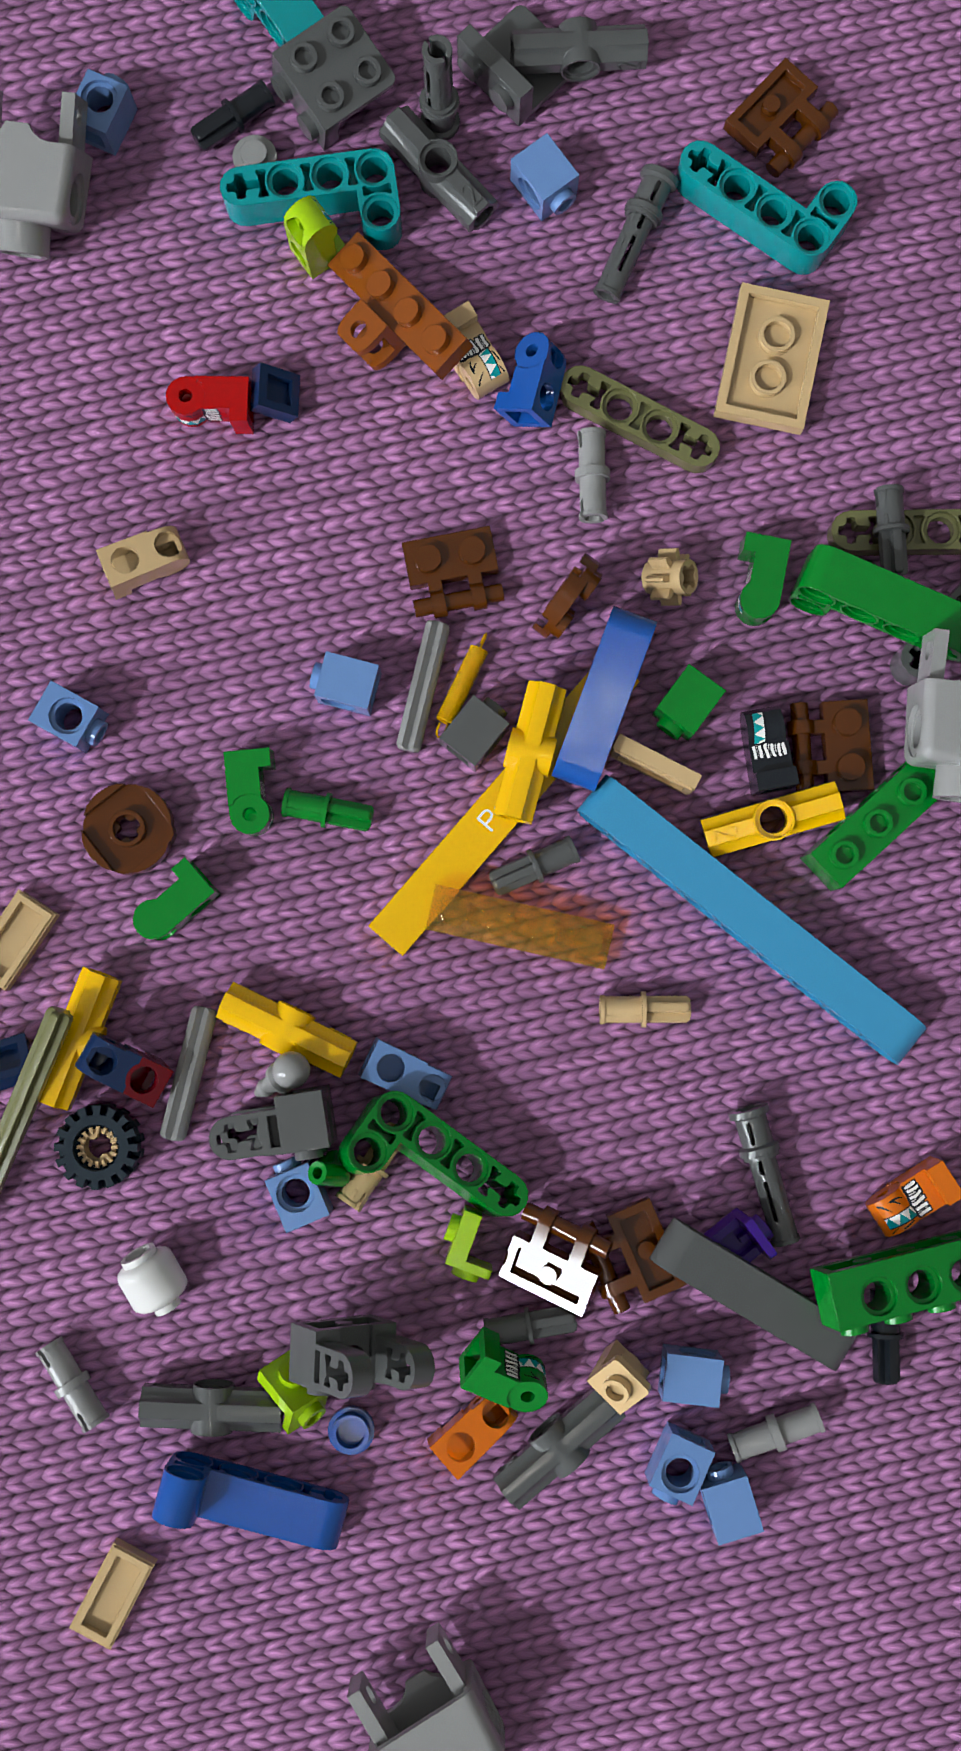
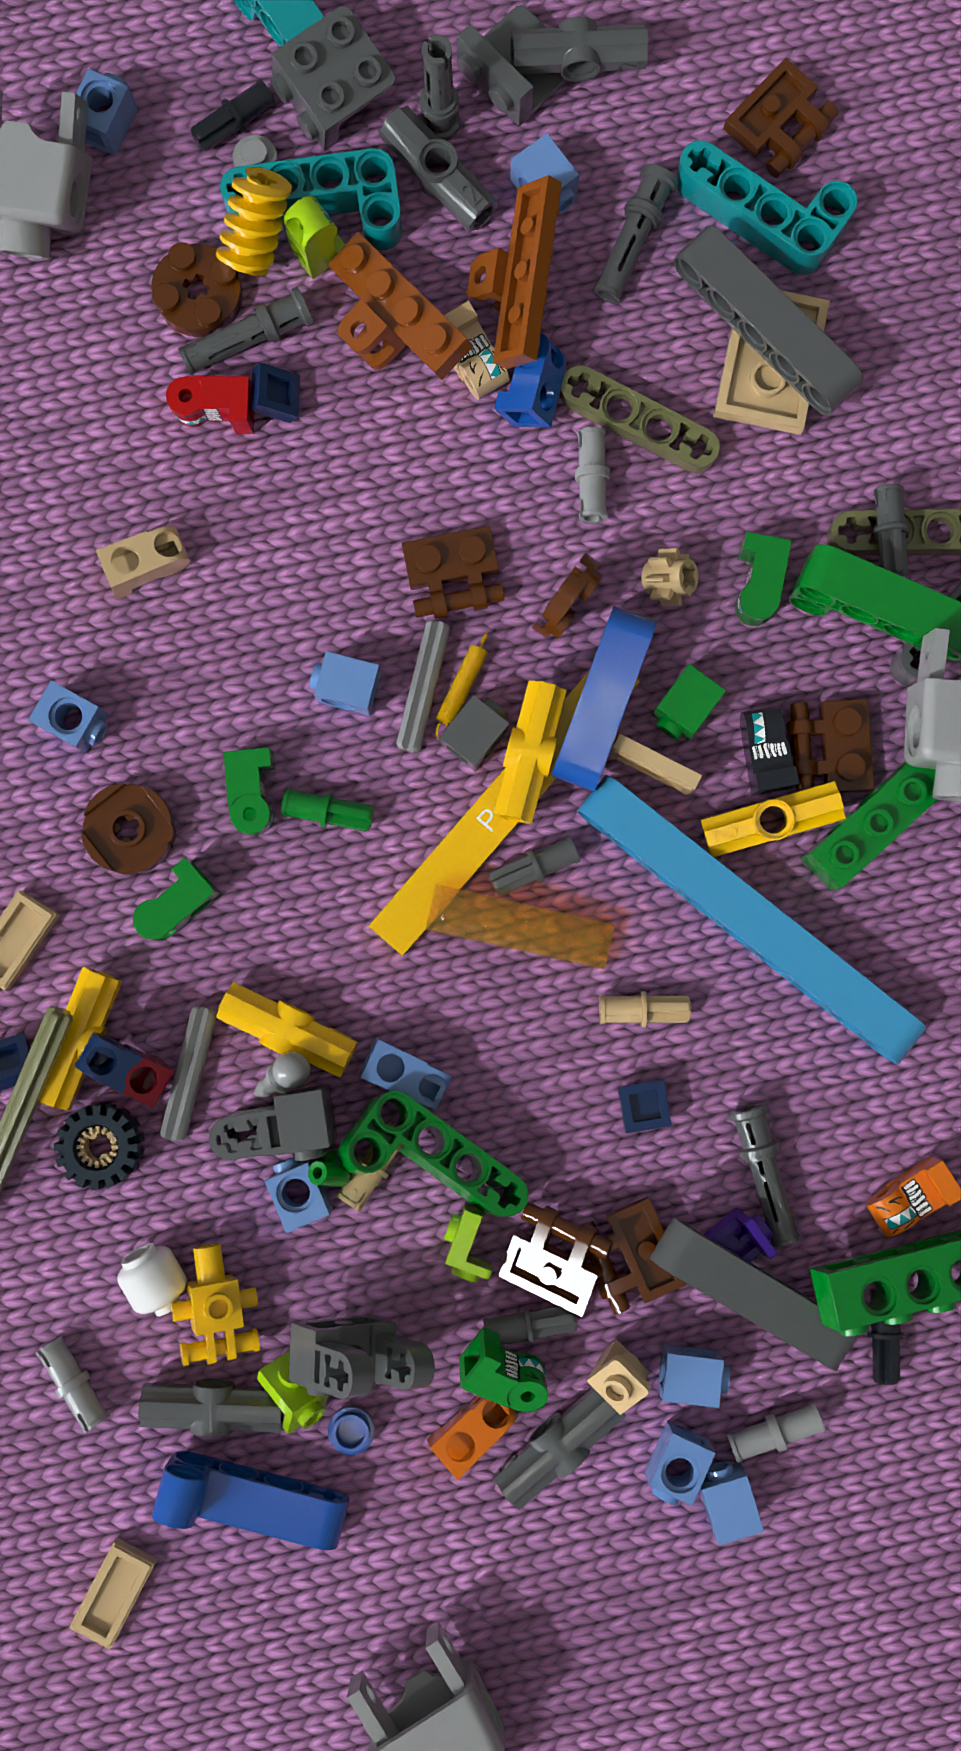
(208, 312): none -> reddish brown plate
(214, 1307): none -> yellow piece
(258, 222): none -> yellow piece
(266, 323): none -> dark grey pin
(520, 276): none -> dark orange plate
(644, 1106): none -> dark blue plate
(768, 320): none -> dark grey beam

